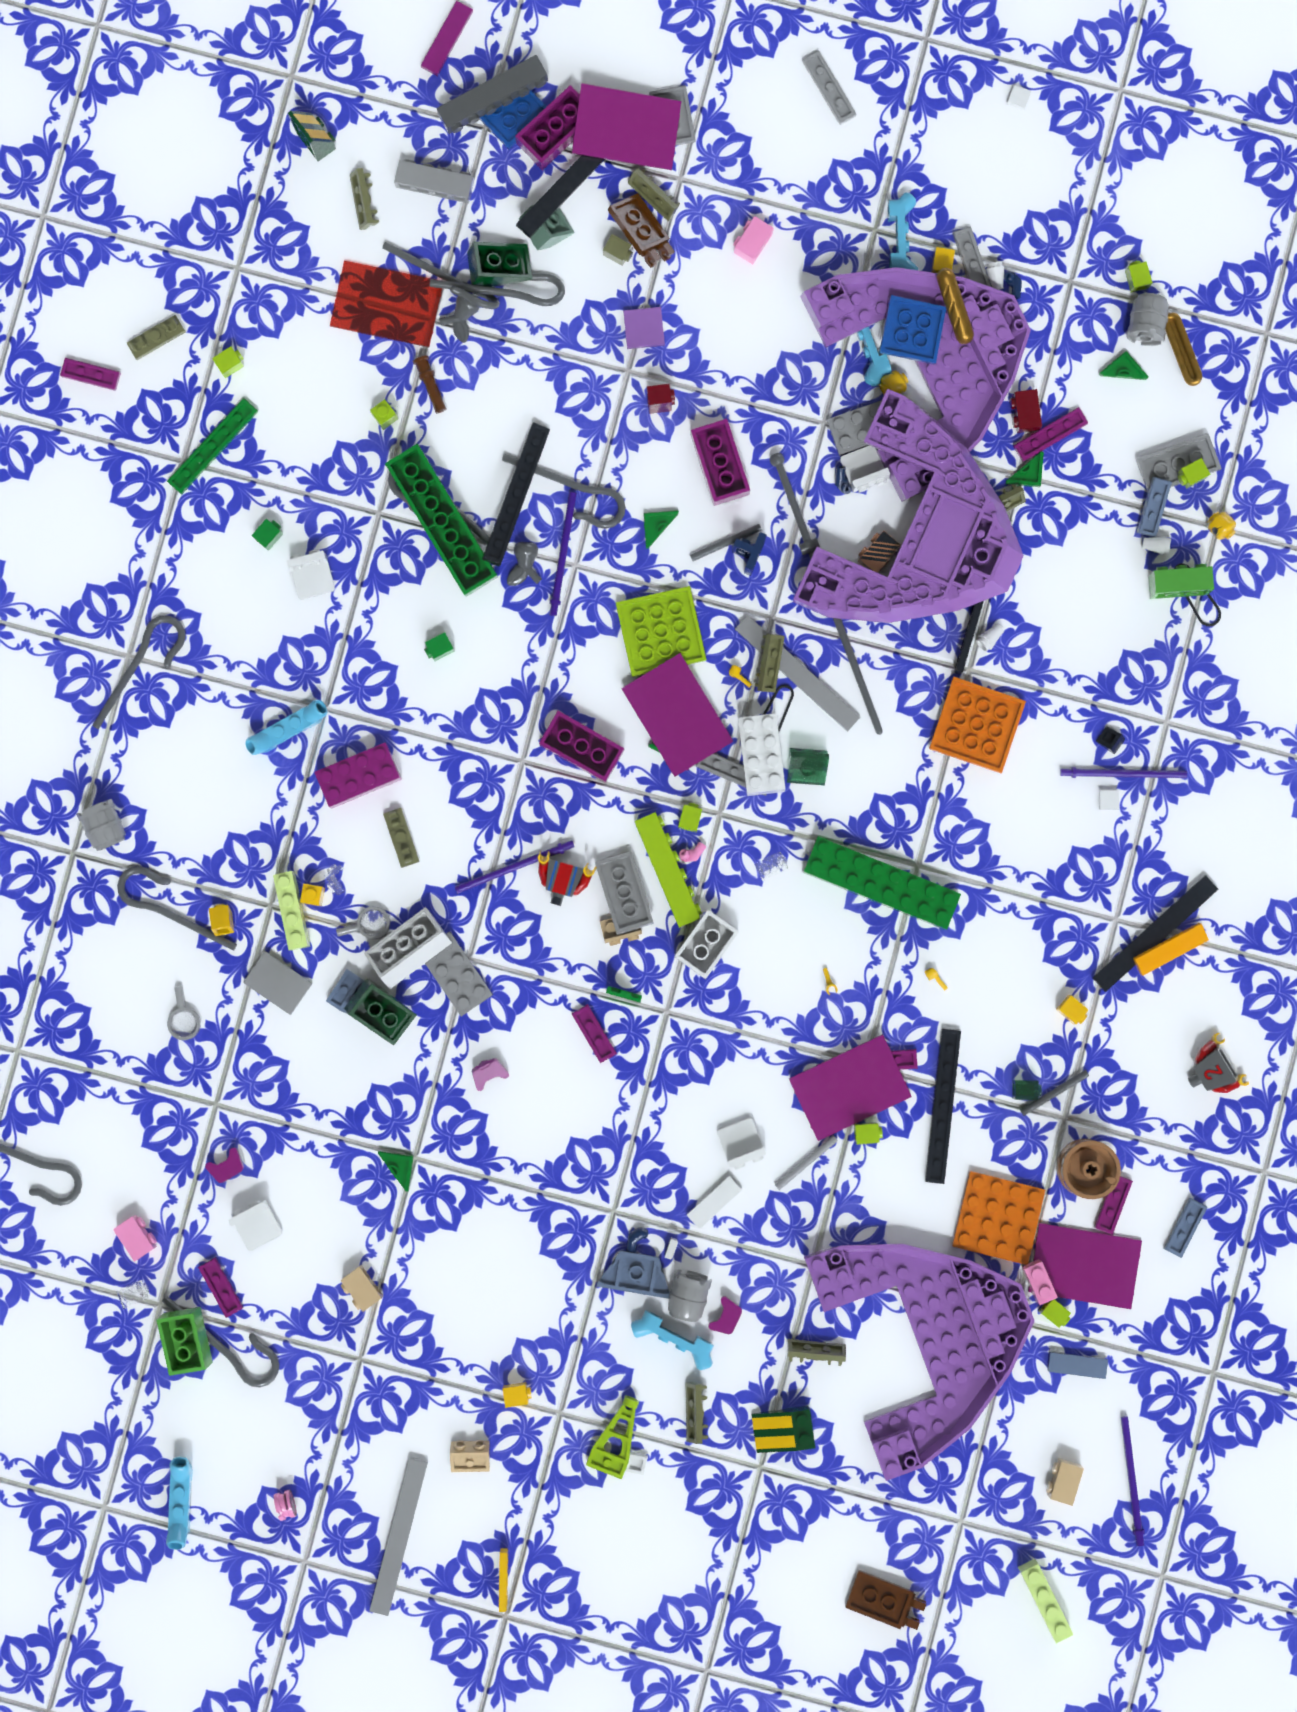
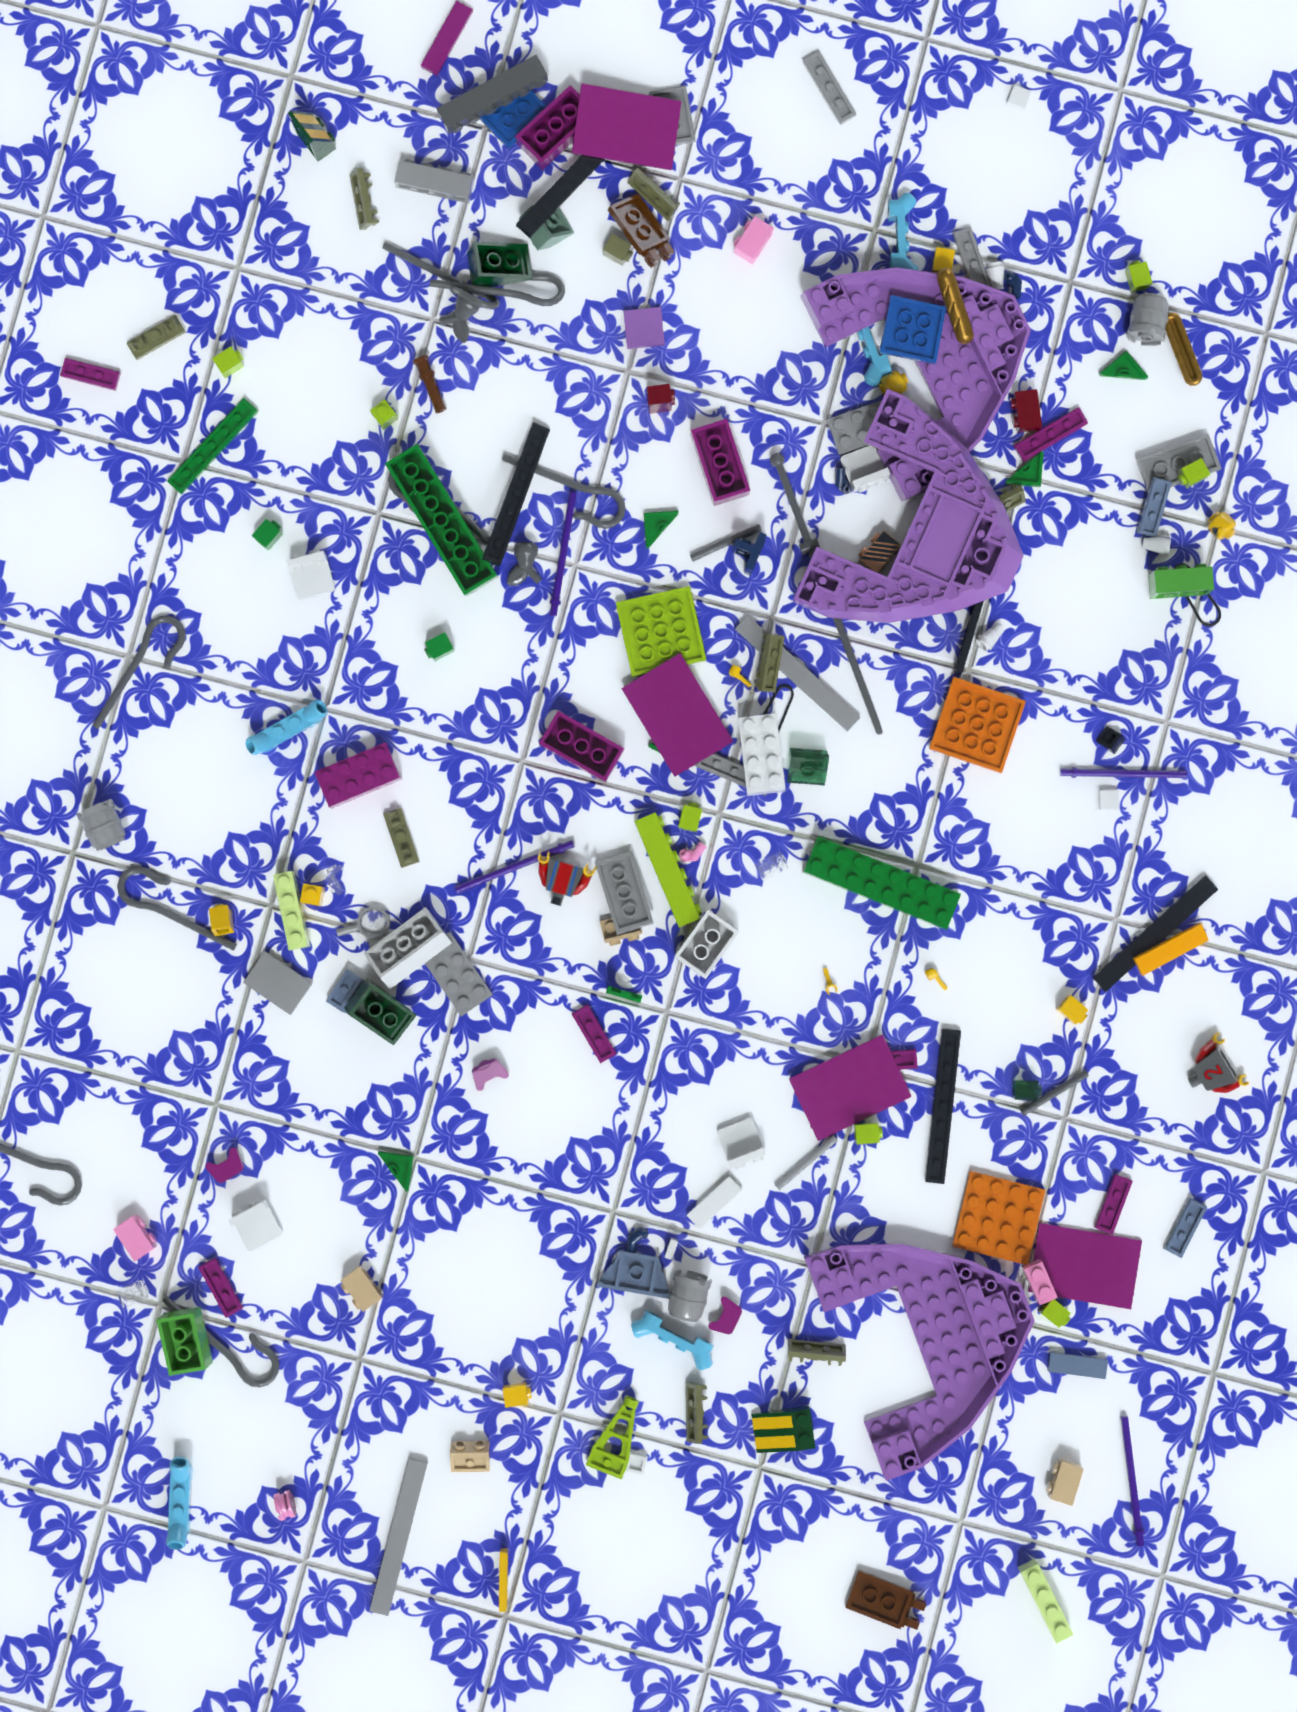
(183, 1022): piece -> none
(386, 304): clear red piece -> none
(1103, 1166): medium nougat piece -> none

